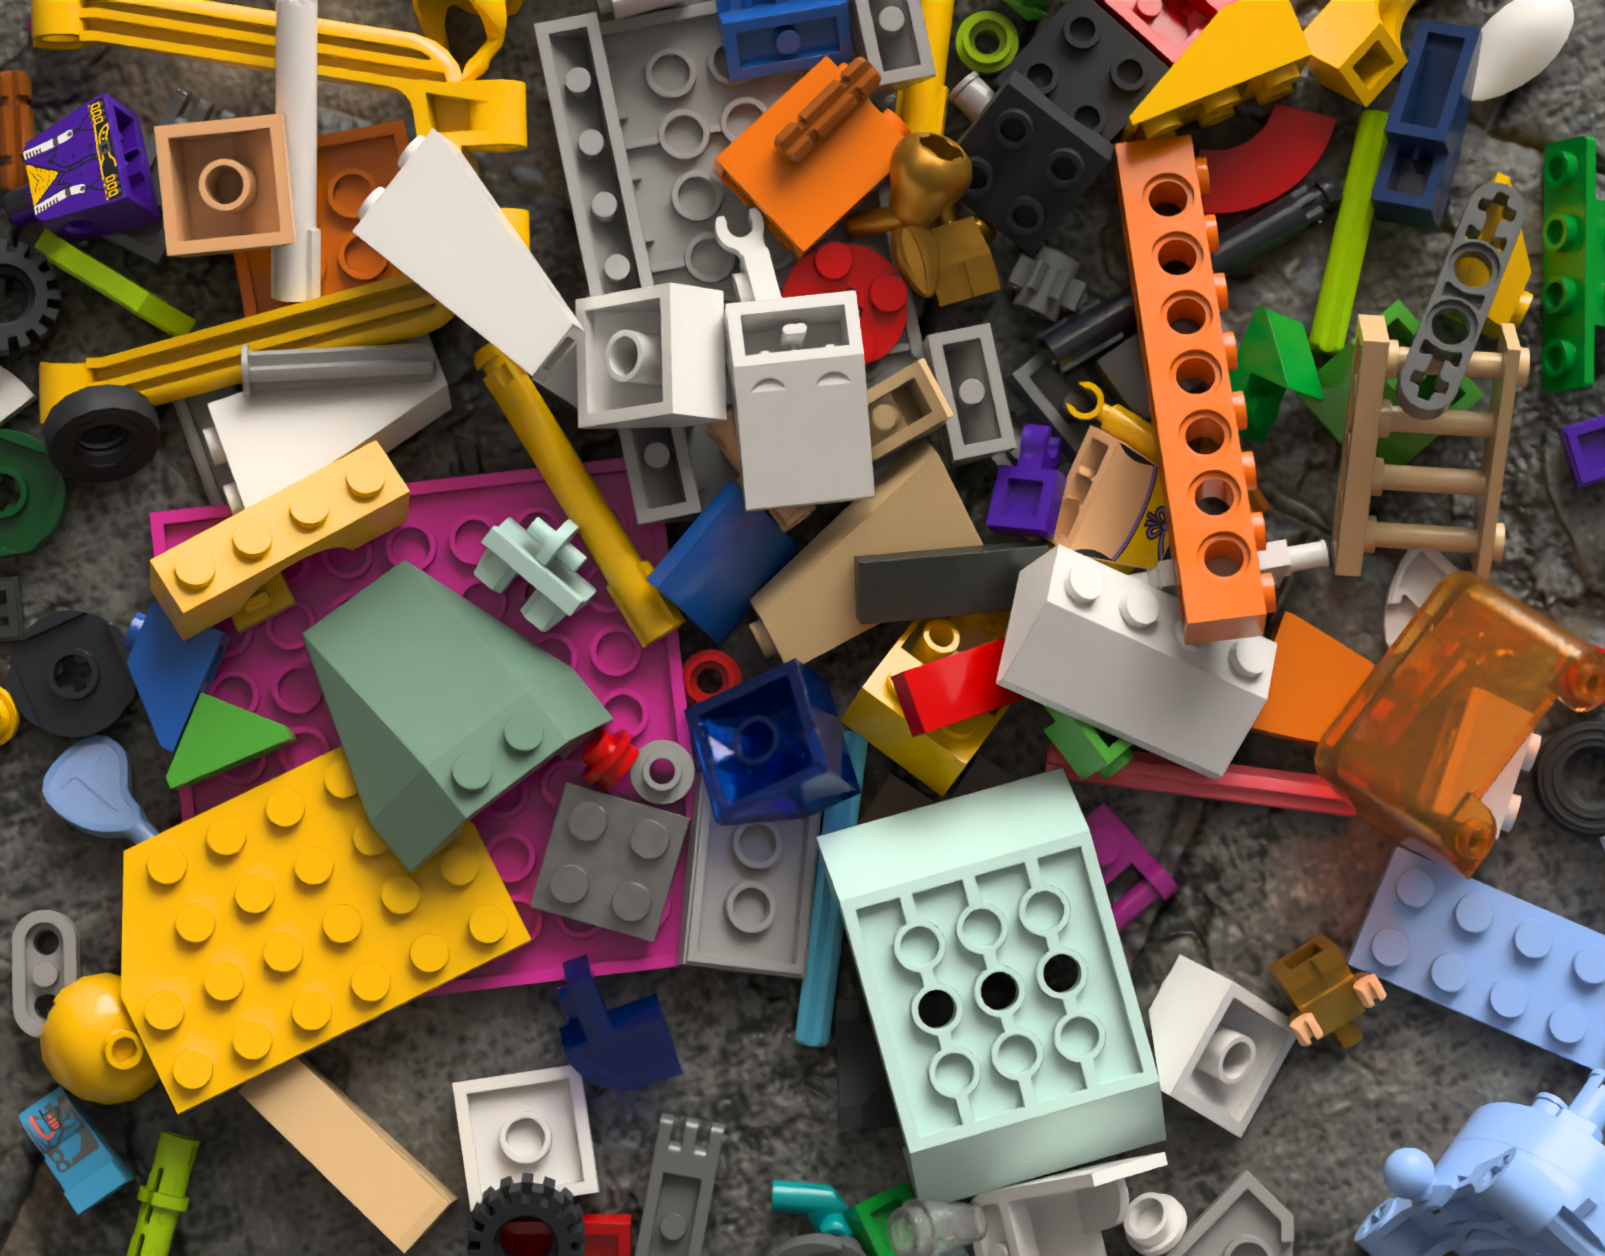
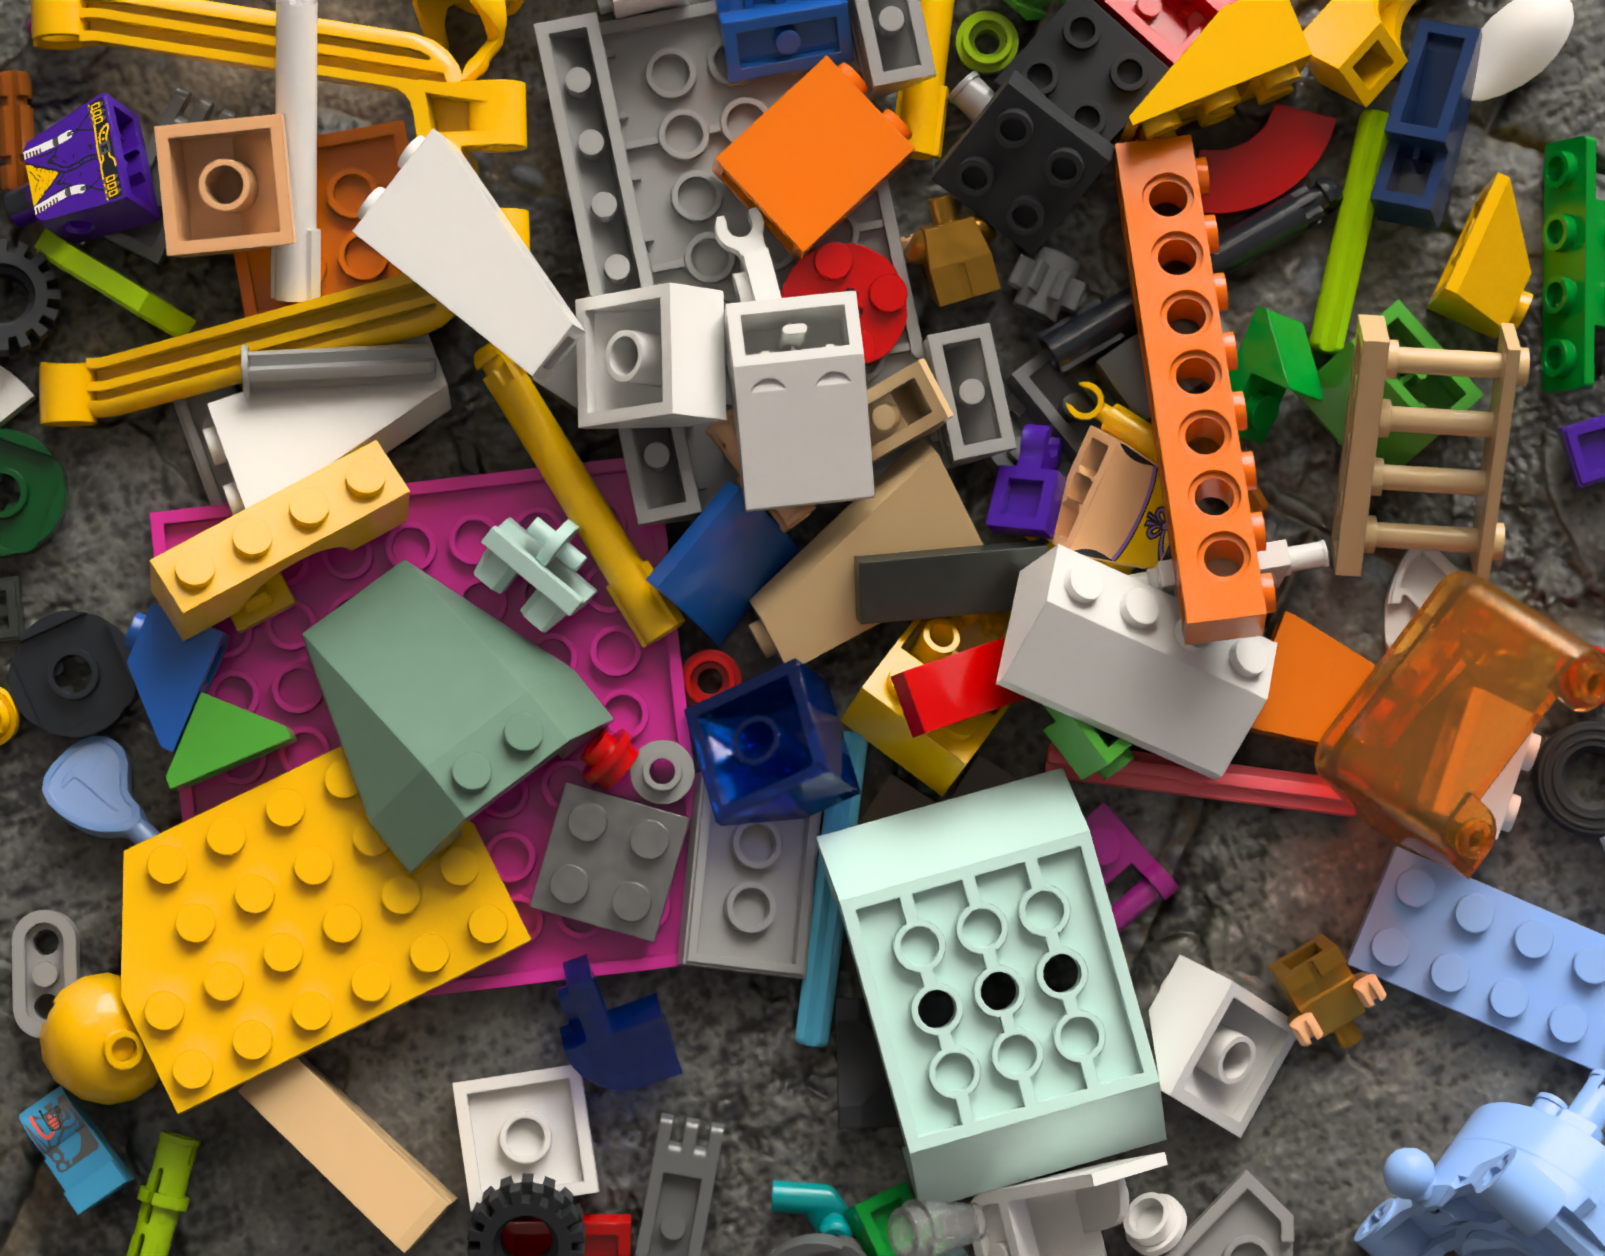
(98, 407): black tyre -> none
(827, 110): dark orange axle -> none
(925, 179): pearl gold piece -> none
(1457, 299): dark grey beam -> none

